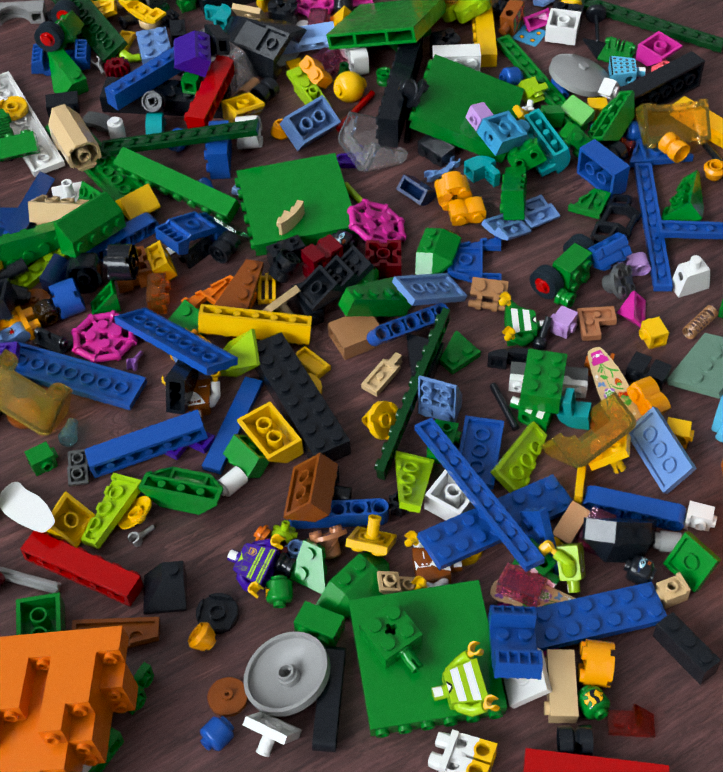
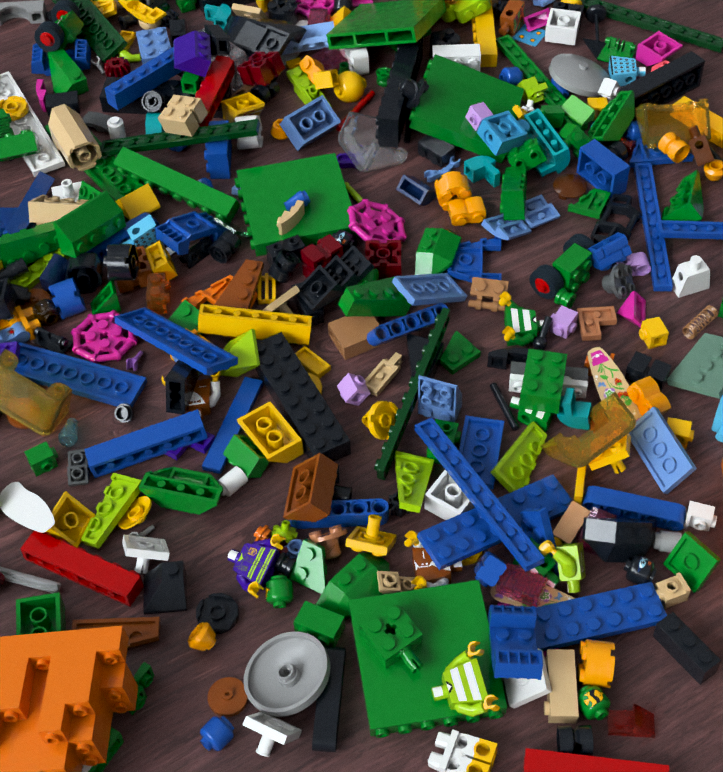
(41, 92): none -> dark pink slope
(124, 413): none -> plate
(143, 233): none -> medium azure torso
(145, 549): none -> white tile
(182, 115): none -> tan piece
(261, 68): none -> dark red brick
(300, 195): none -> blue cone
(326, 79): none -> yellow brick
(353, 389): none -> lavender brick
(489, 569): none -> blue brick
(569, 186): none -> reddish brown dish
(703, 152): none -> reddish brown torso

